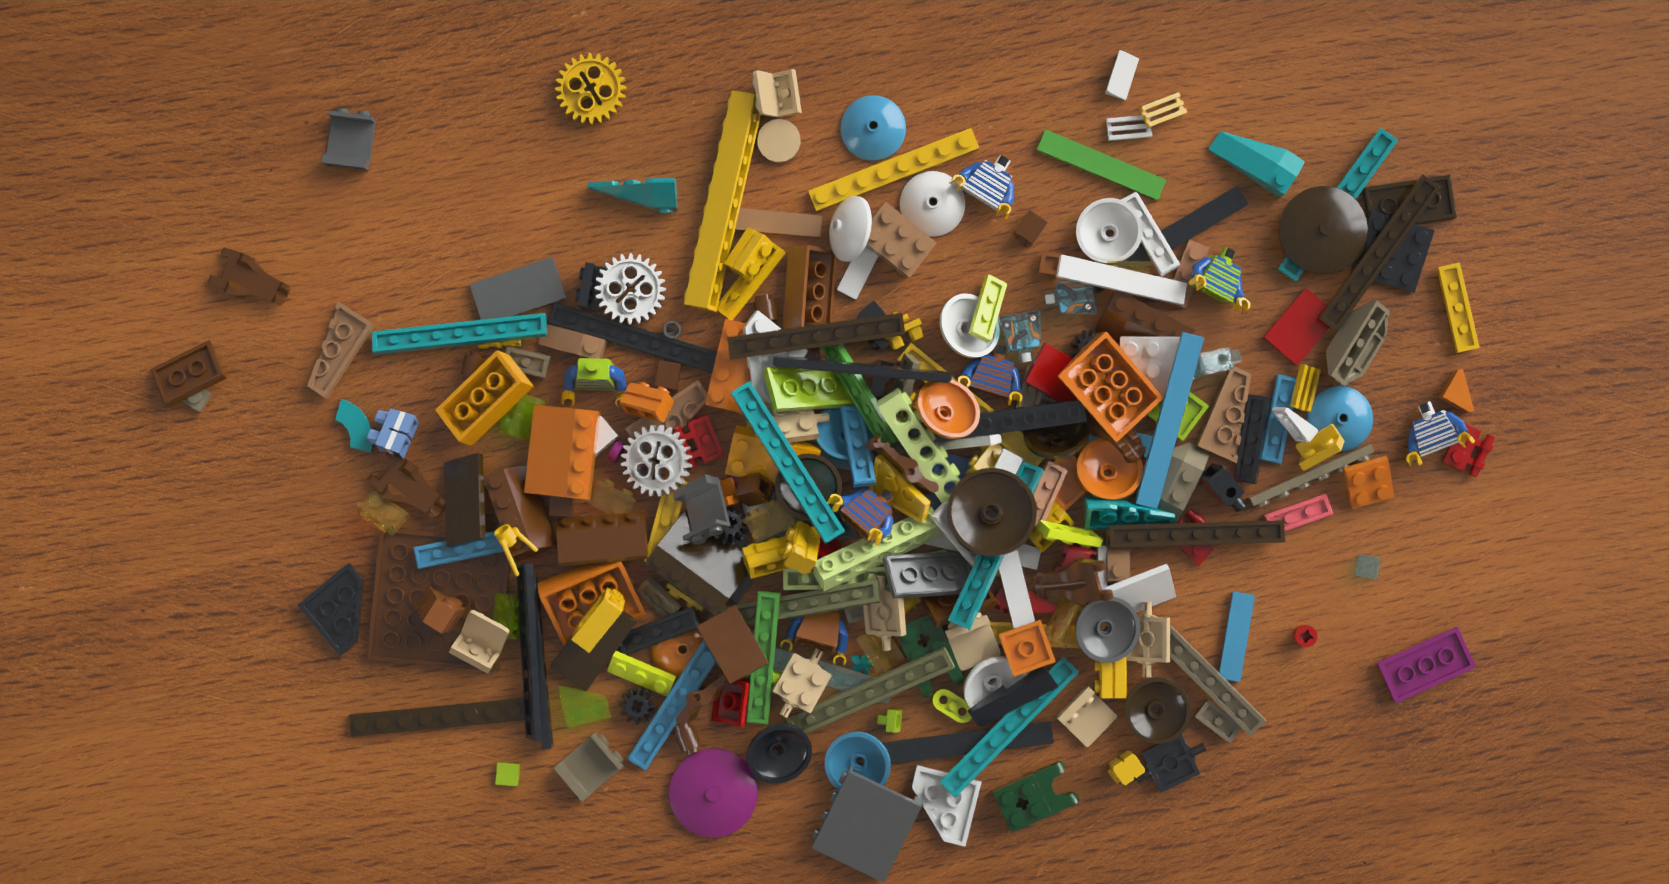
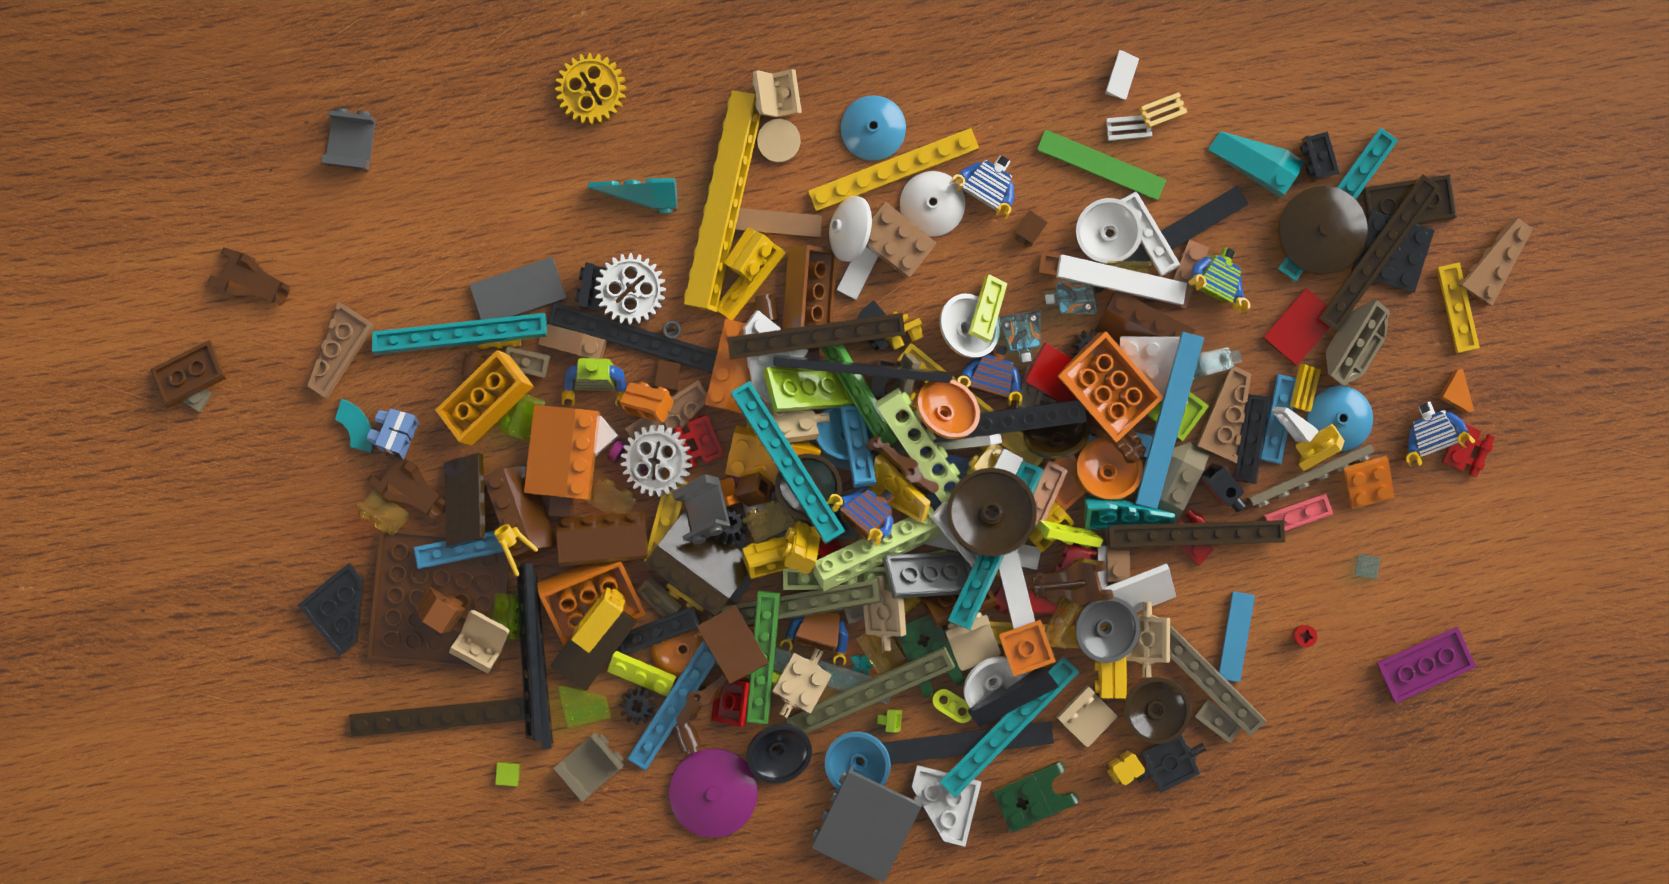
(1319, 156): none -> black bracket
(1493, 269): none -> medium nougat wing

